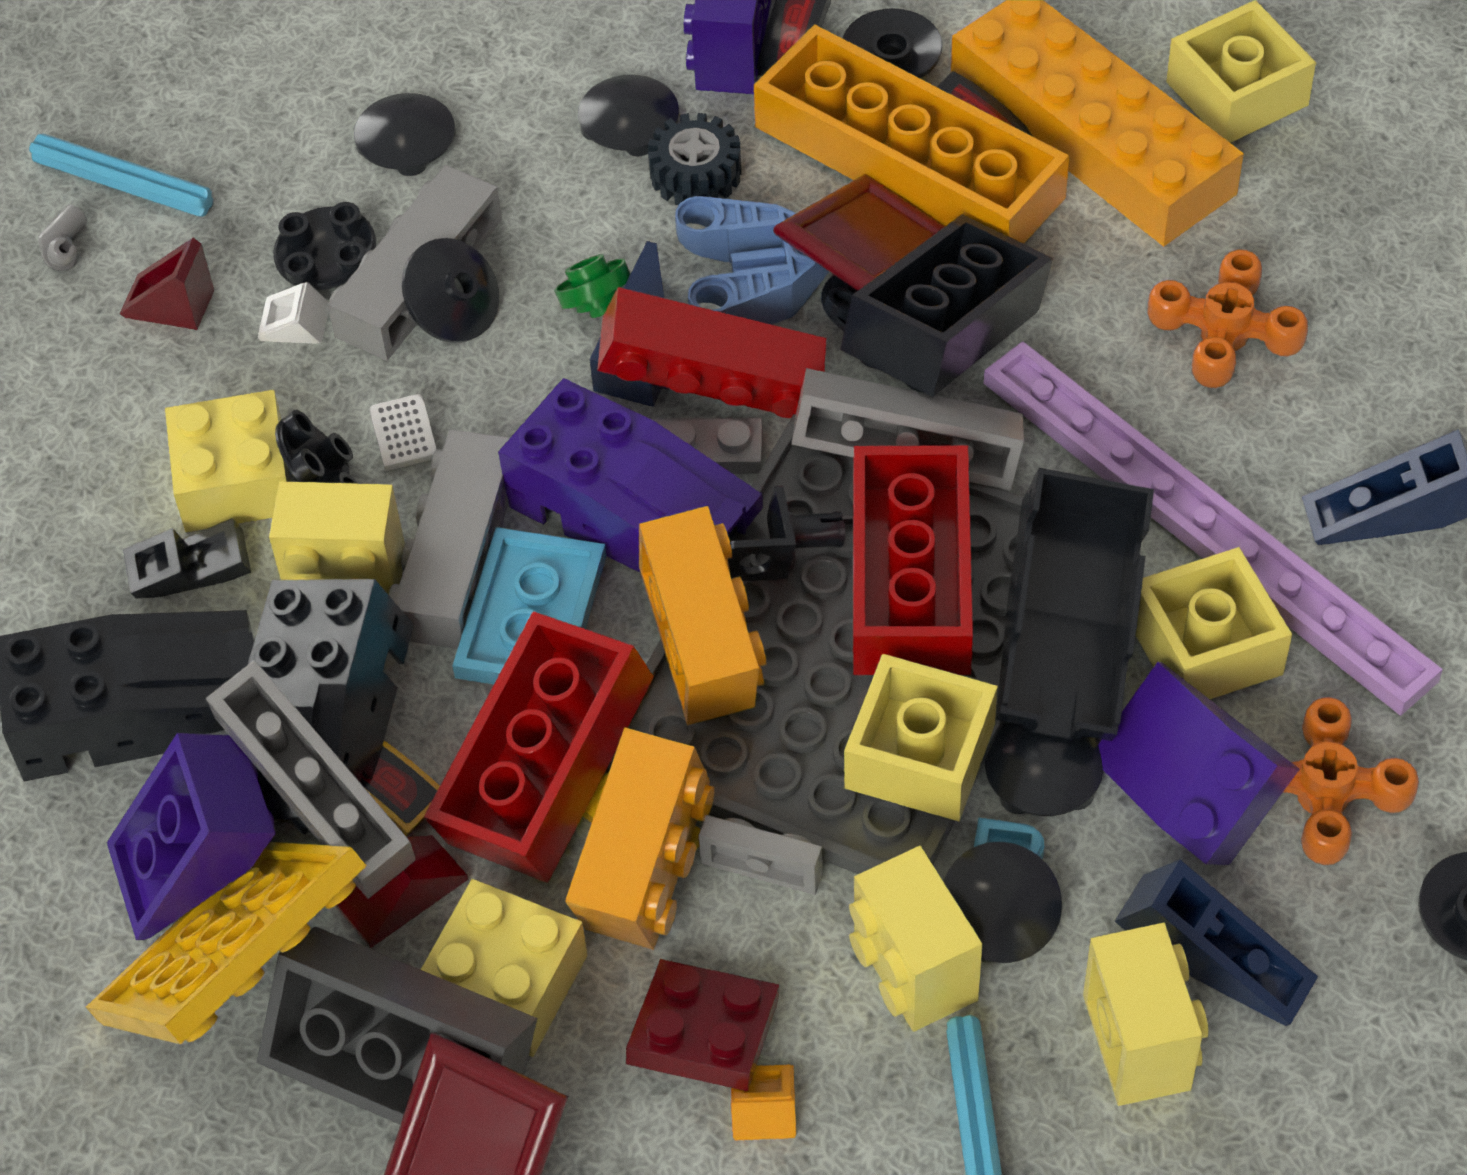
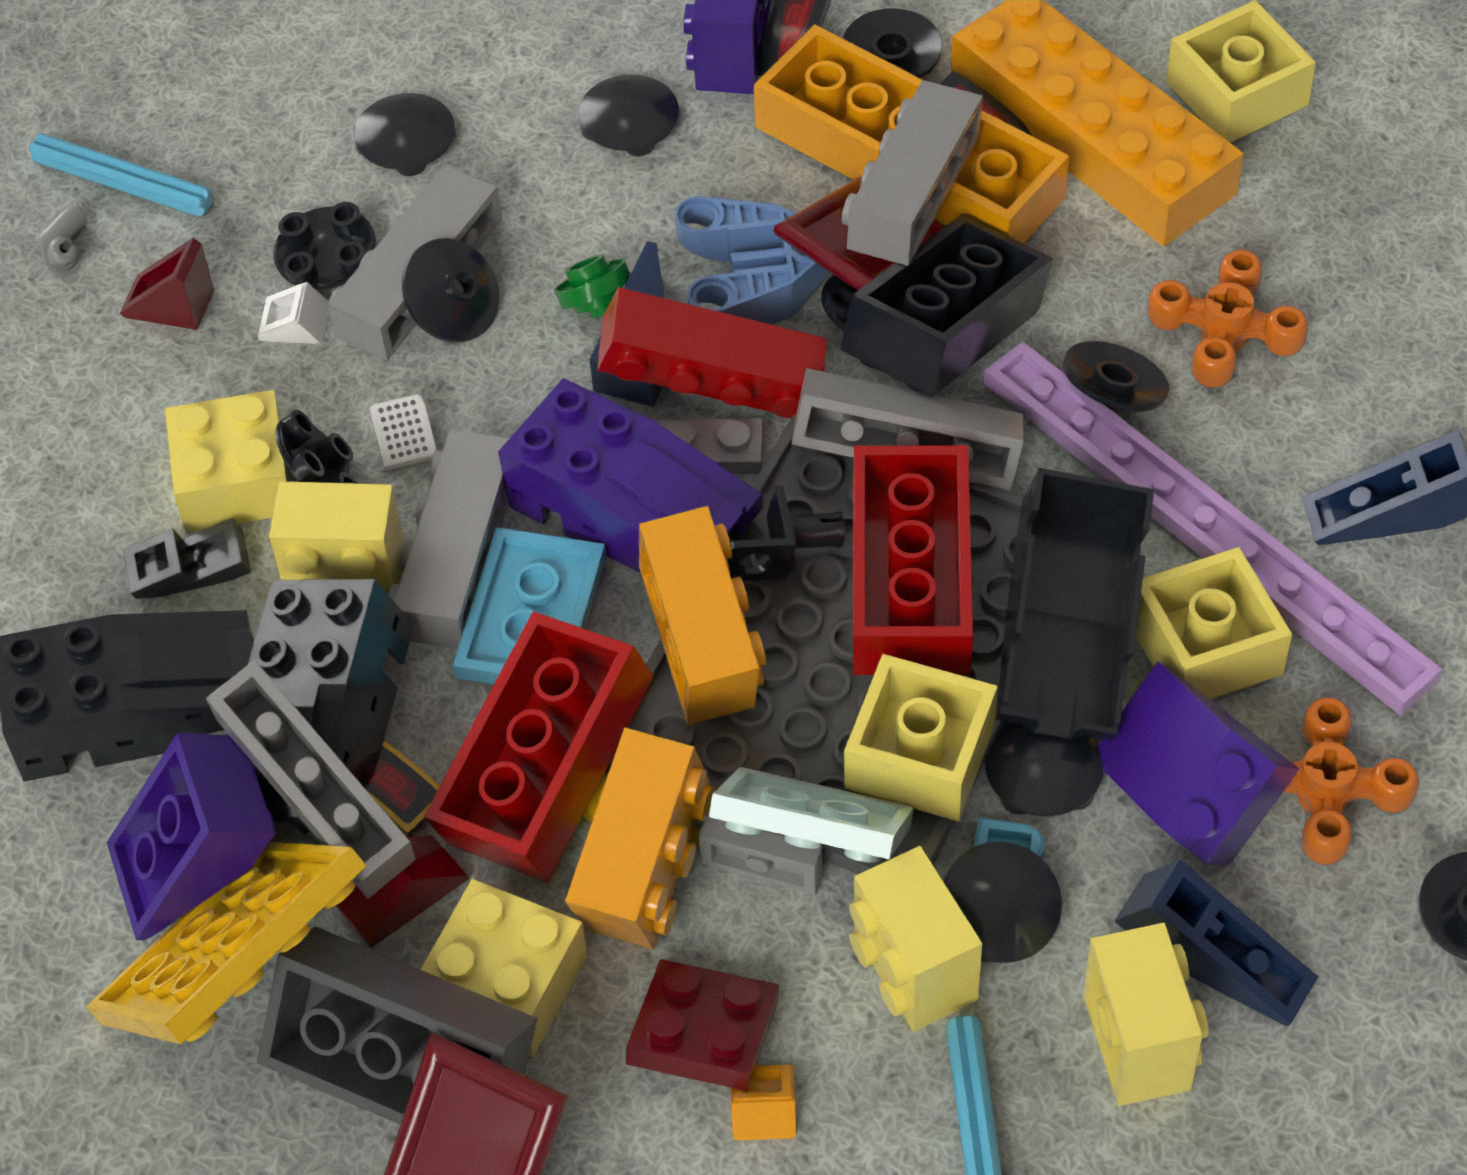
(678, 149): black wheel -> none
(811, 814): none -> light aqua plate
(912, 172): none -> light grey brick
(1115, 376): none -> black dish

